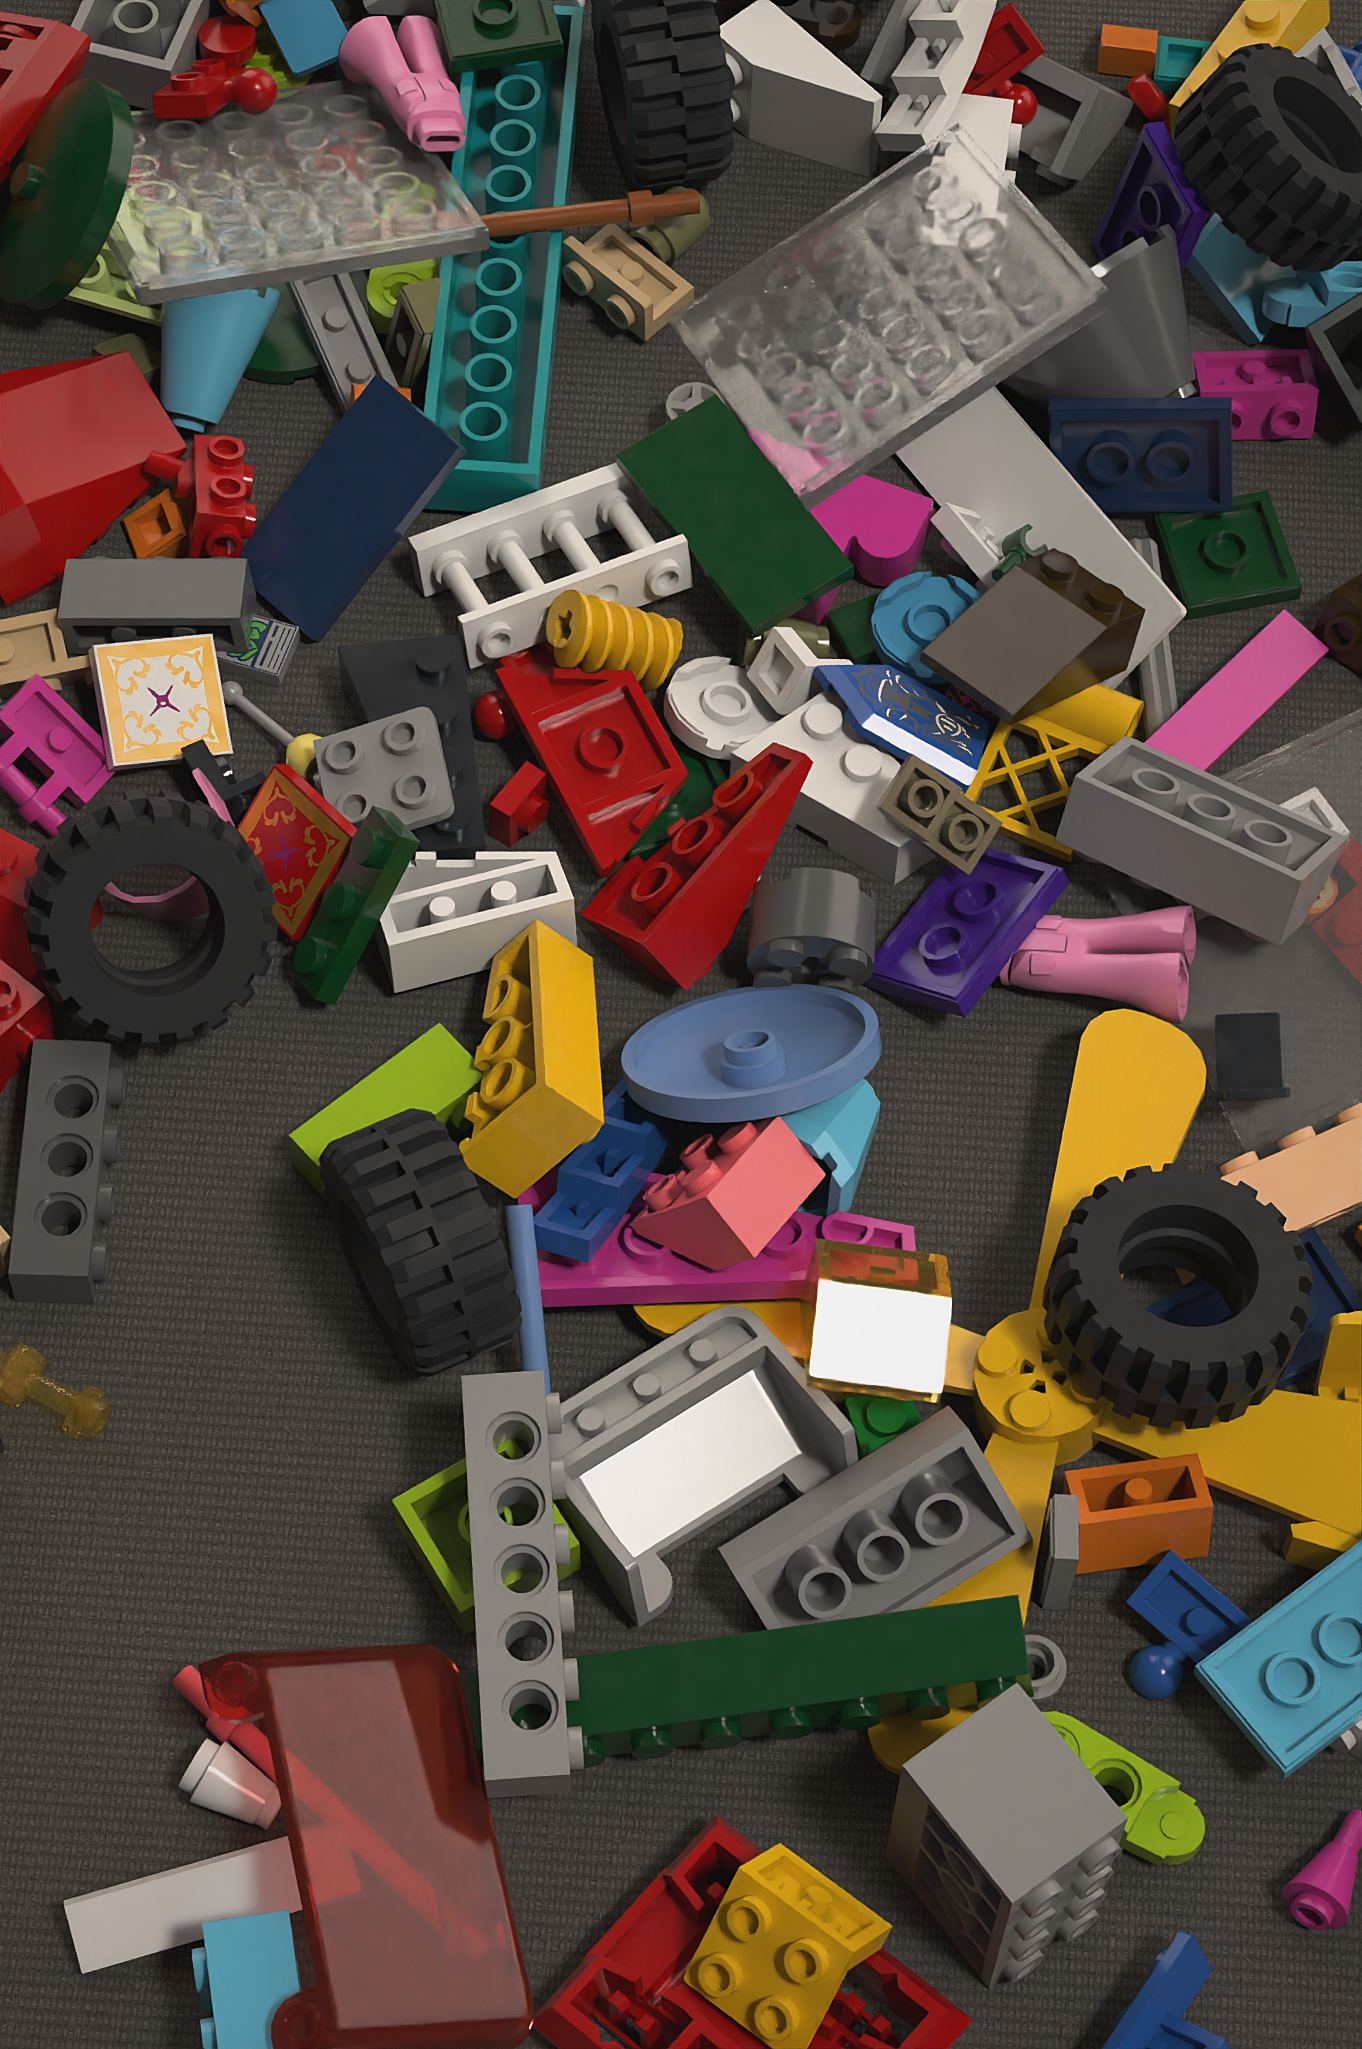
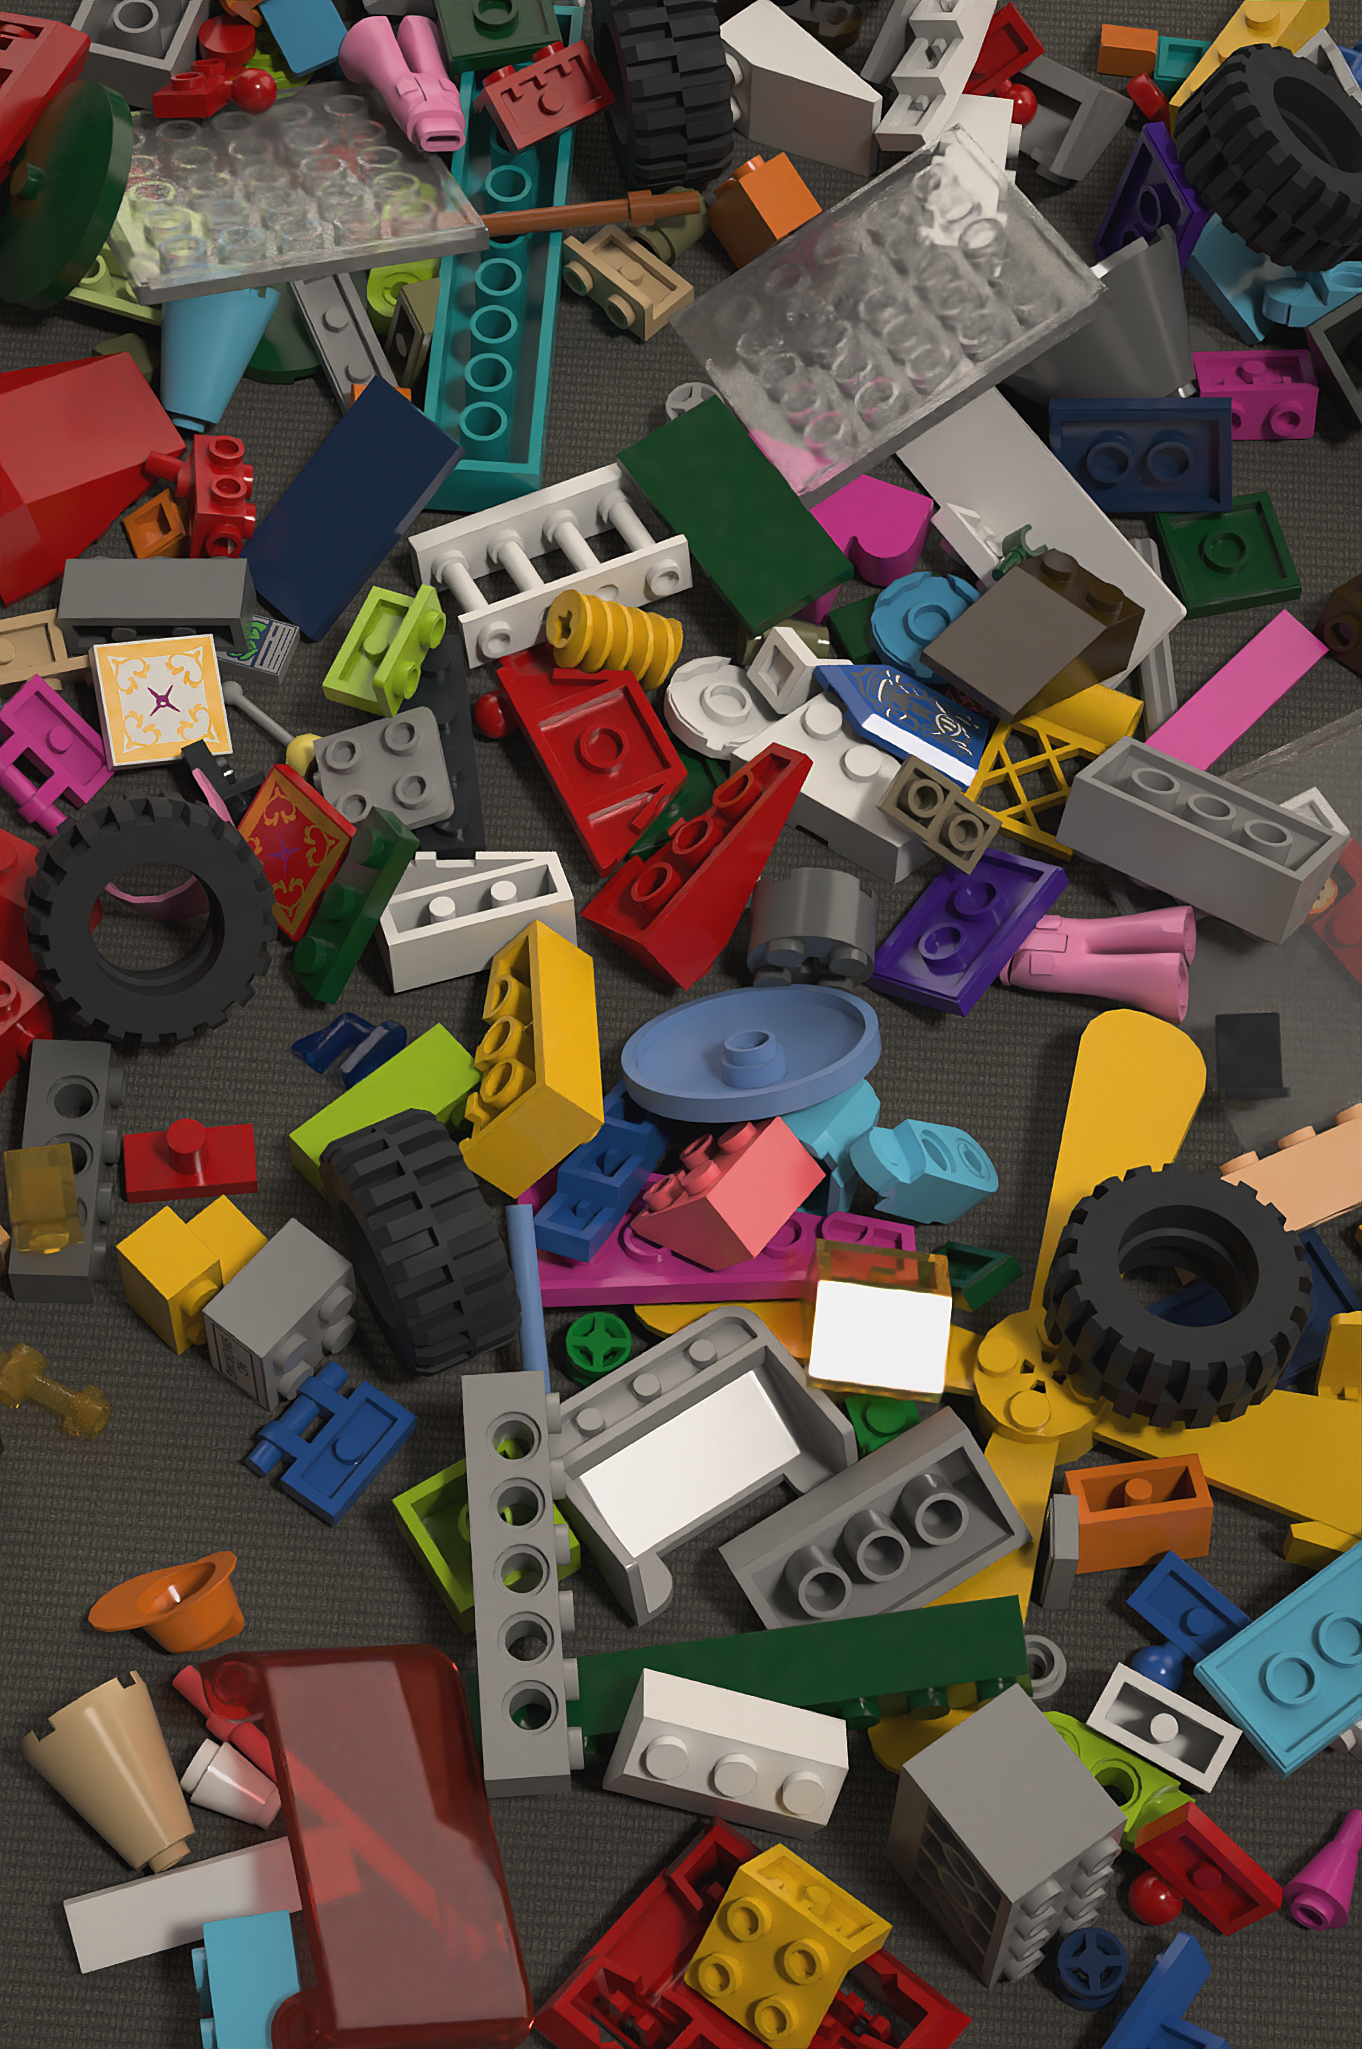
(43, 1198): none -> clear yellow brick
(117, 1773): none -> tan cone
(177, 1606): none -> orange piece
(180, 1267): none -> yellow brick
(190, 1162): none -> red tile
(282, 1315): none -> light grey brick
(345, 1454): none -> blue plate
(373, 1045): none -> clear blue piece
(385, 650): none -> lime bracket
(519, 805): red plate -> none
(546, 96): none -> red bracket
(597, 1336): none -> green wheel
(729, 1755): none -> white slope
(760, 208): none -> orange brick
(924, 1170): none -> medium azure piece
(977, 1273): none -> dark green tile
(1092, 1953): none -> dark blue wheel
(1164, 1728): none -> white brick
(1205, 1867): none -> red plate

